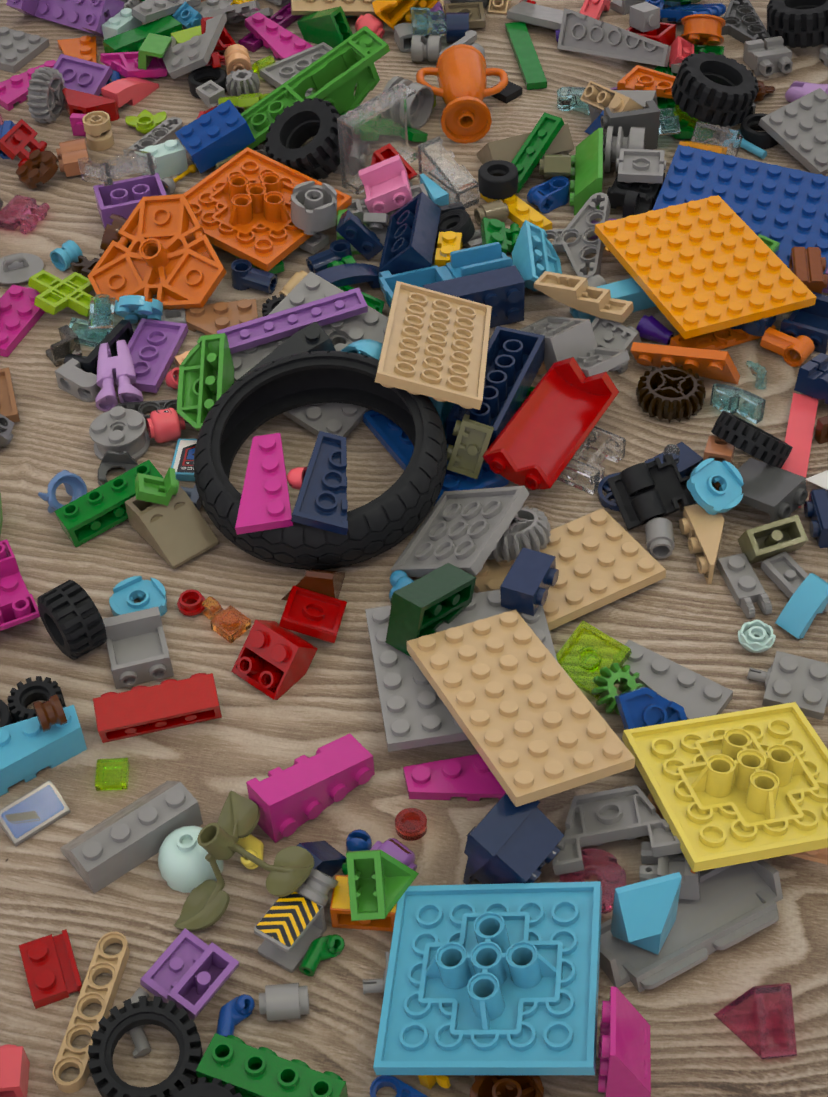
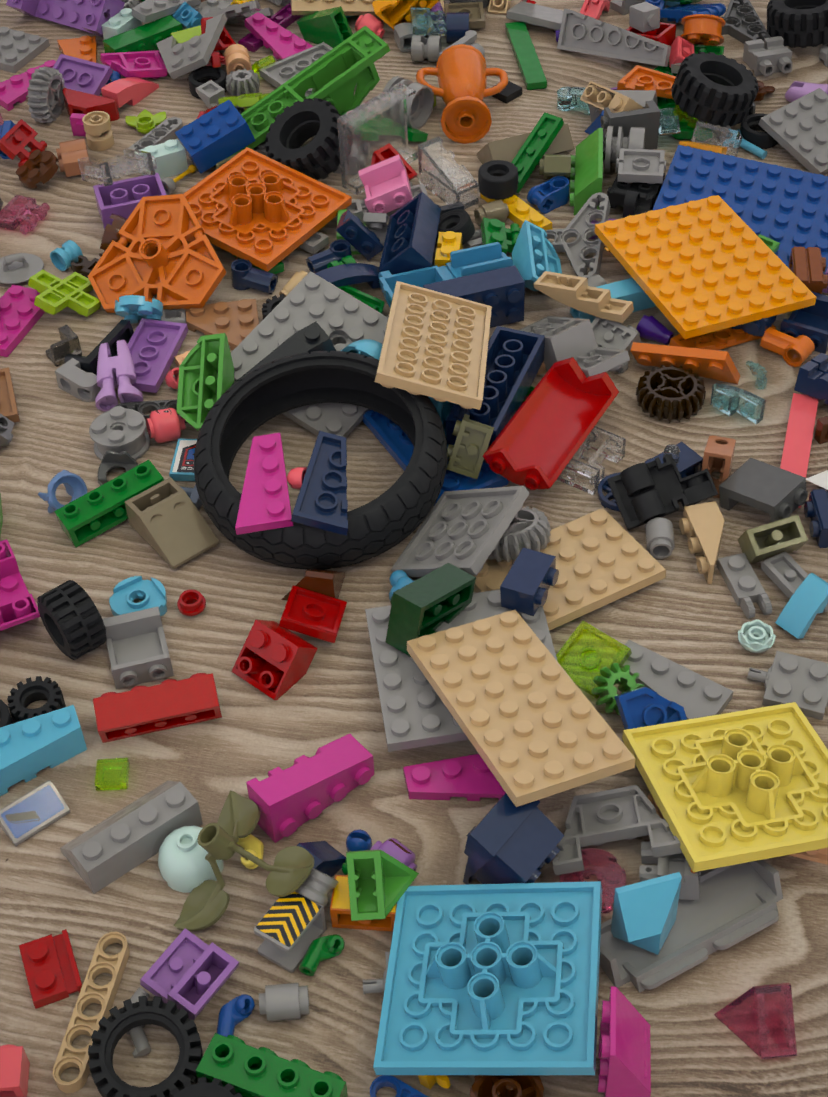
(50, 713): reddish brown wheel -> none
(87, 336): clear light blue slope -> none
(101, 312): clear light blue slope -> none
(153, 46): bright green panel -> none
(156, 489): bright green bracket -> none
(228, 622): clear orange plate -> none
(291, 320): medium lavender plate -> none
(313, 207): light grey brick -> none
(411, 824): clear red tile -> none
(434, 191): medium azure slope -> none
(706, 495): medium azure plate -> none
(751, 439): black tyre -> none

